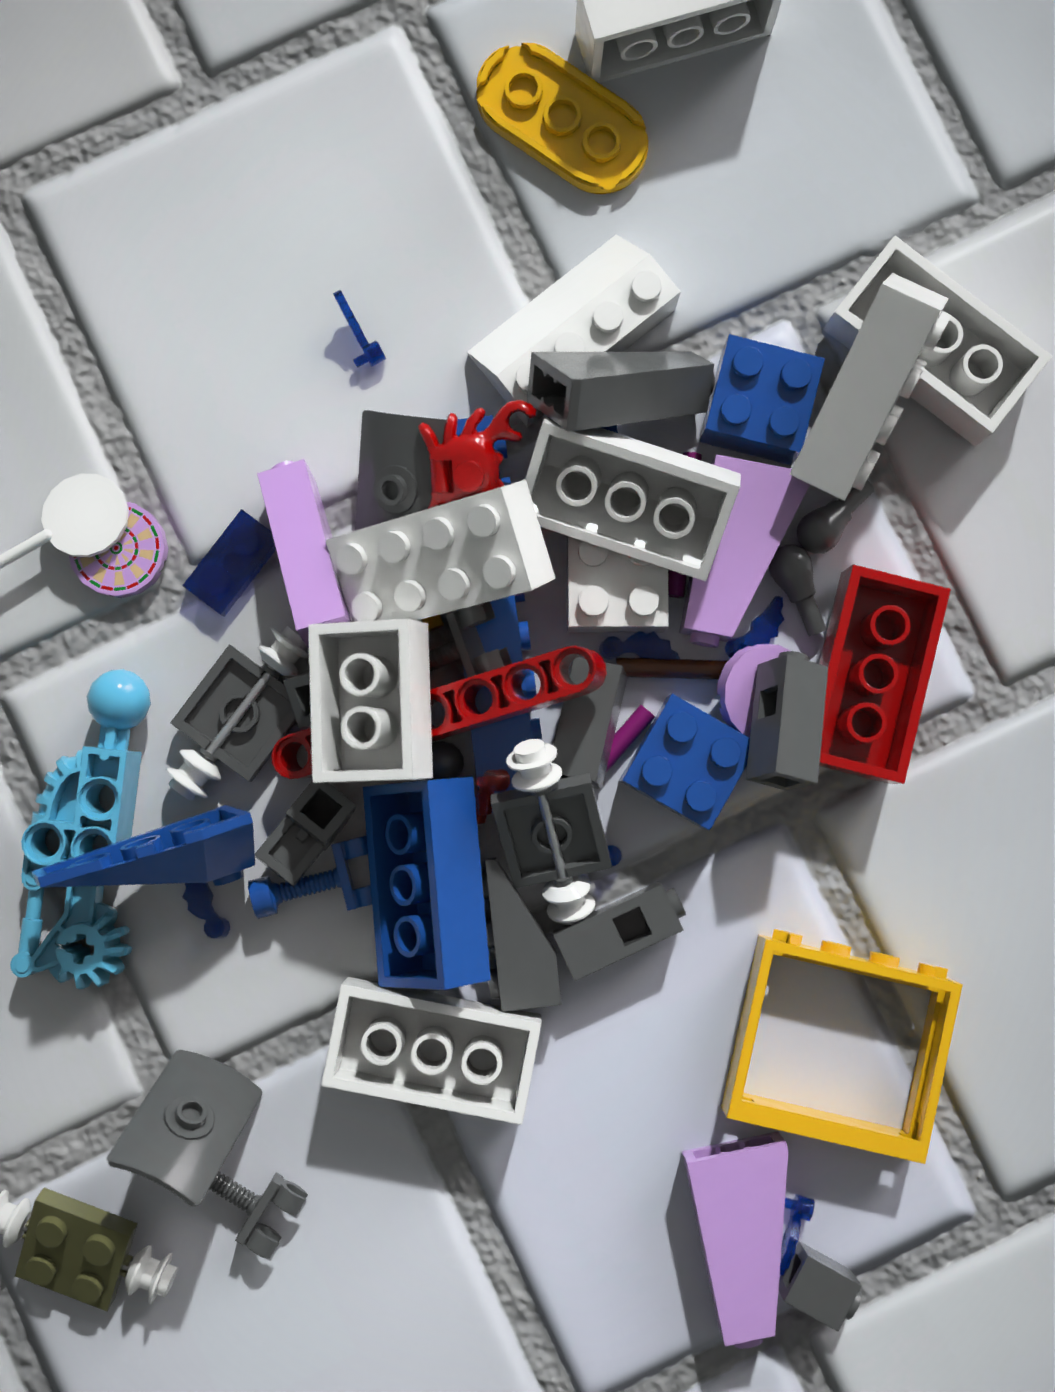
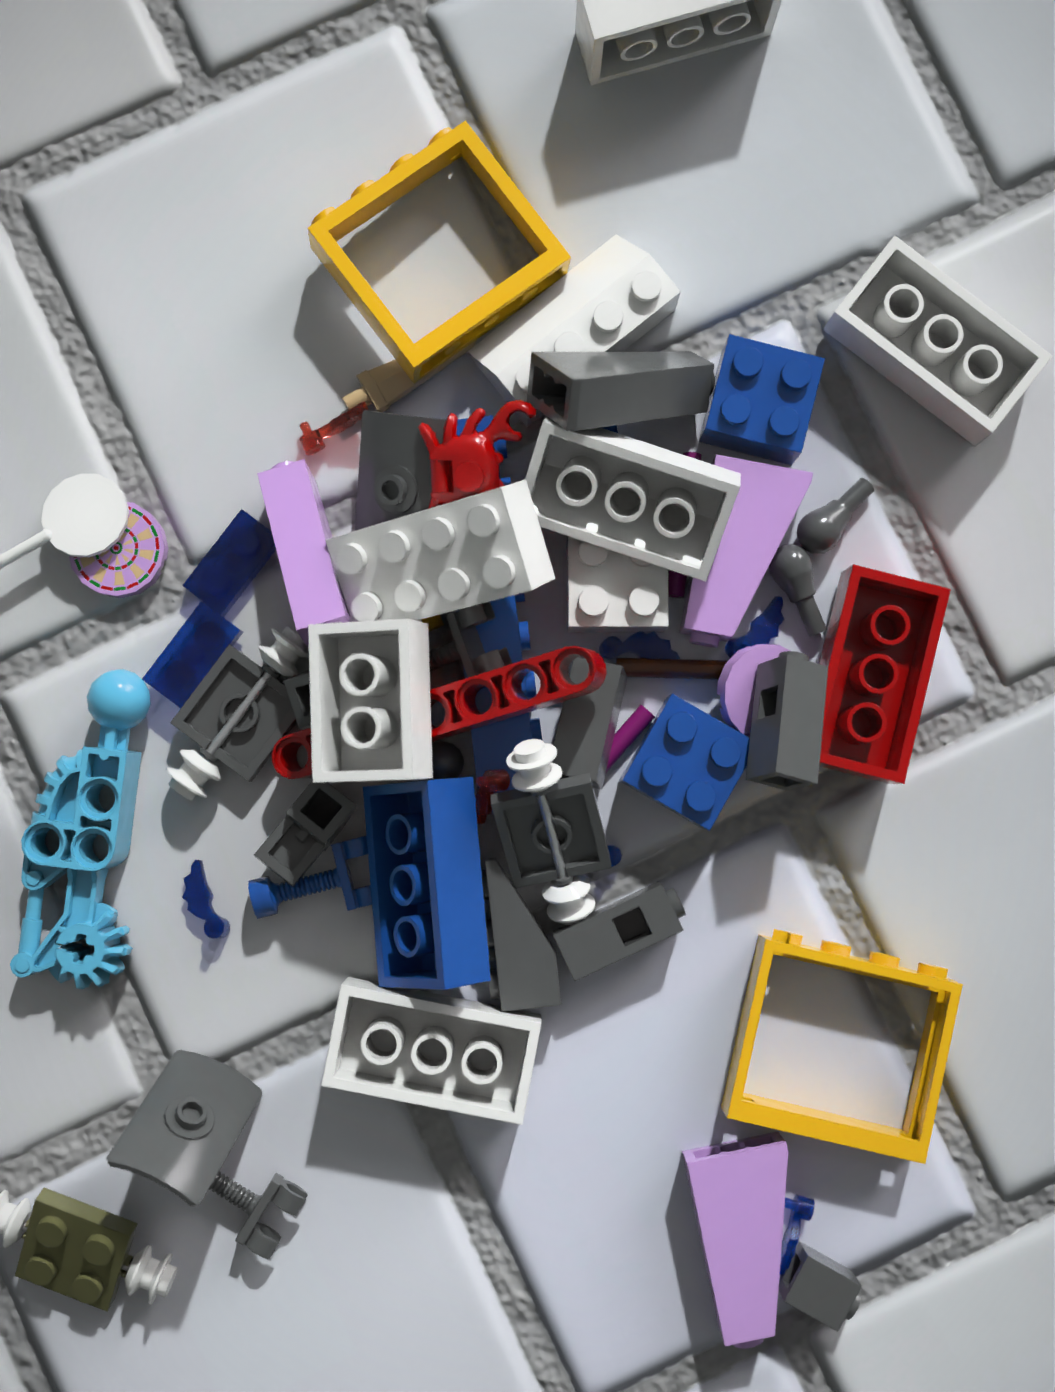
(189, 851): blue wedge -> none
(191, 654): none -> clear blue plate
(313, 440): none -> clear red piece
(372, 351): clear blue piece -> none
(390, 383): none -> tan bar
(481, 315): none -> yellow window
(562, 118): yellow tile -> none
(864, 394): white brick -> none

